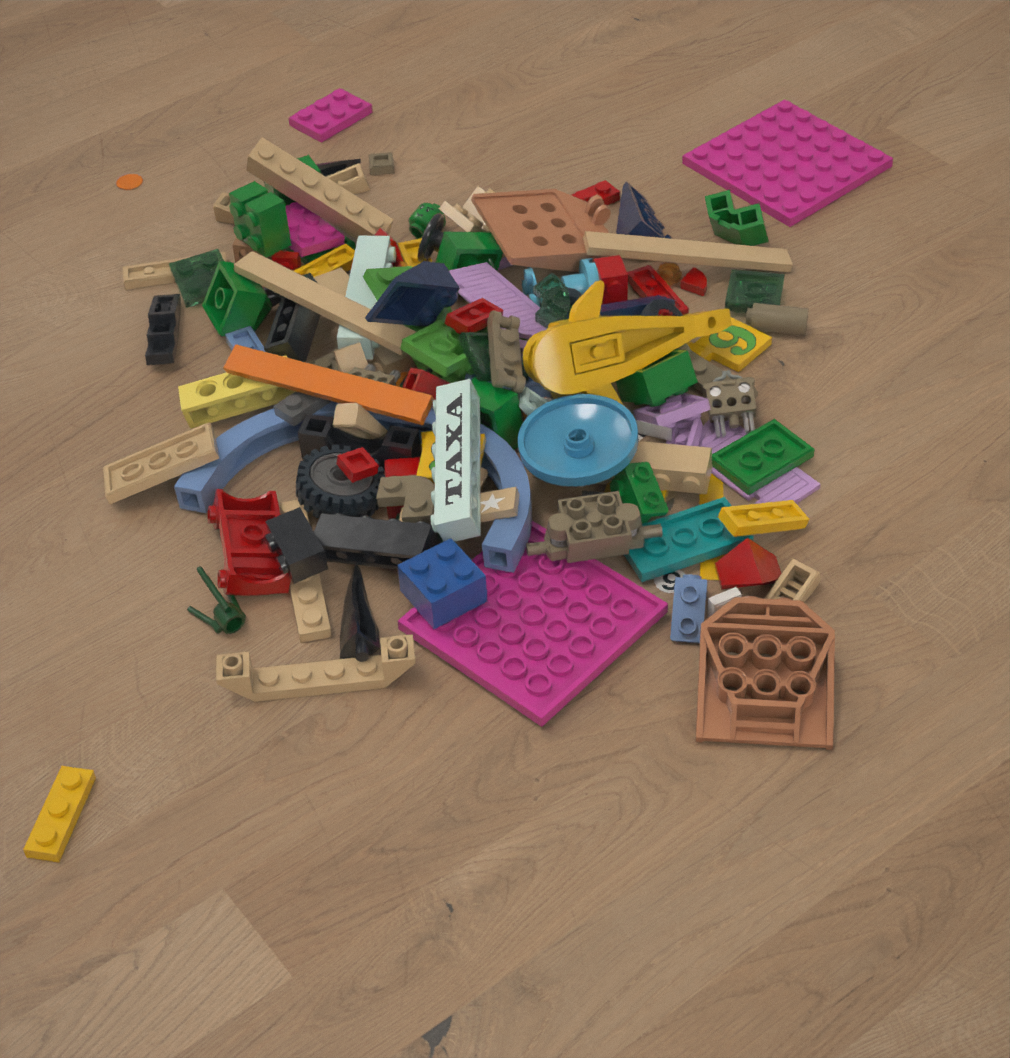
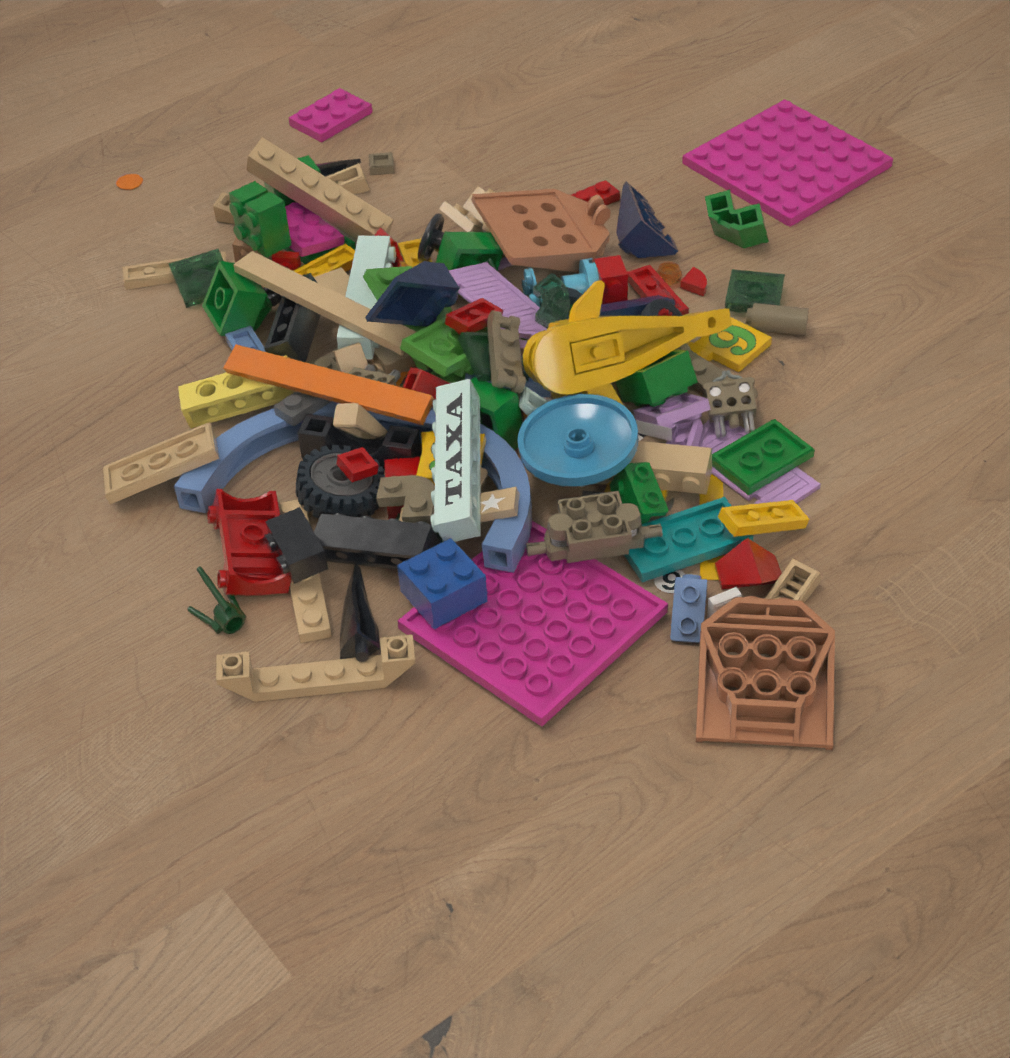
(59, 814): yellow plate -> none
(163, 329): black slope -> none
(421, 217): green head -> none
(687, 251): tan tile -> none

